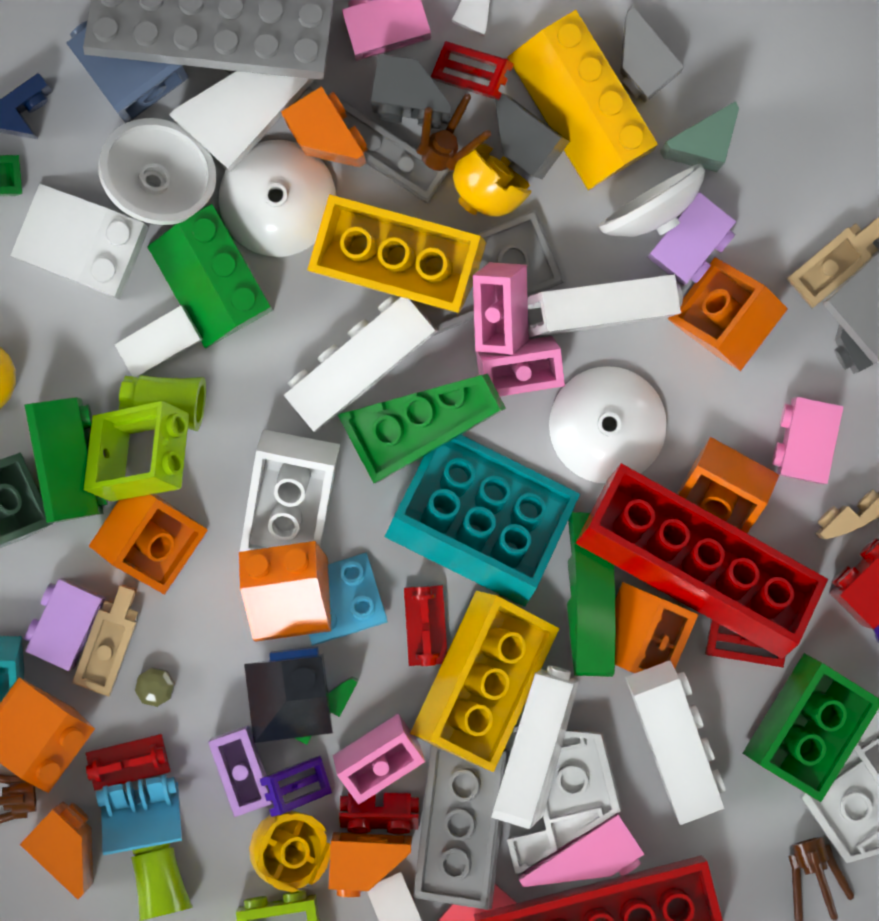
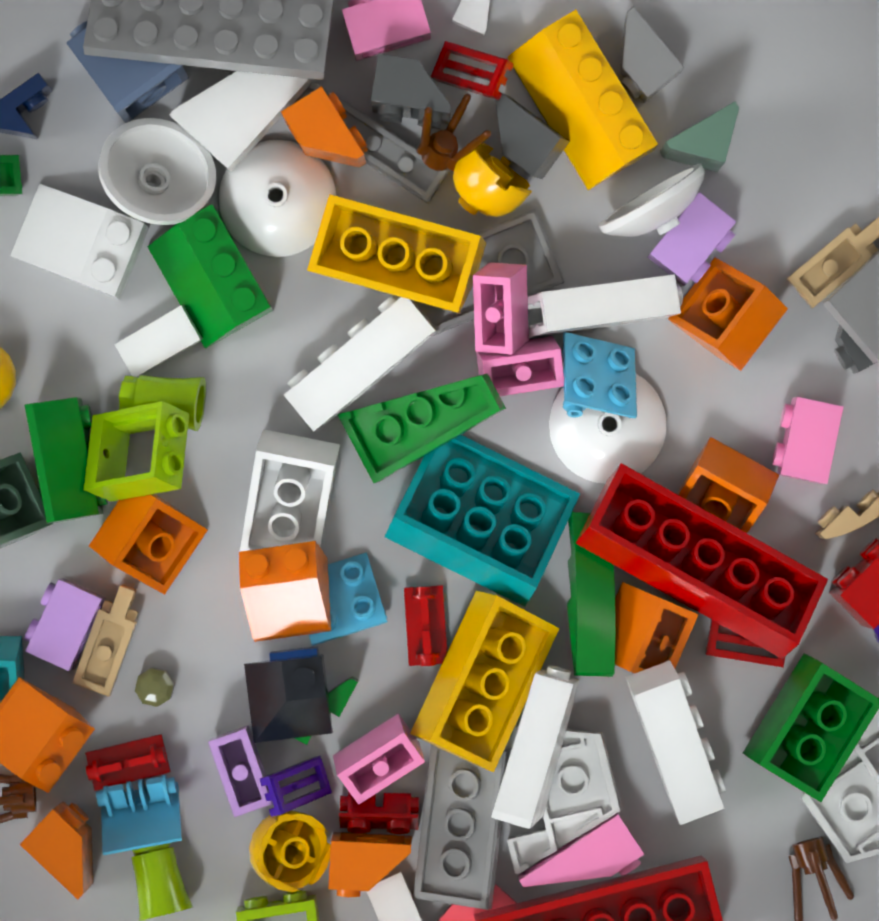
(598, 376): none -> medium azure hinge

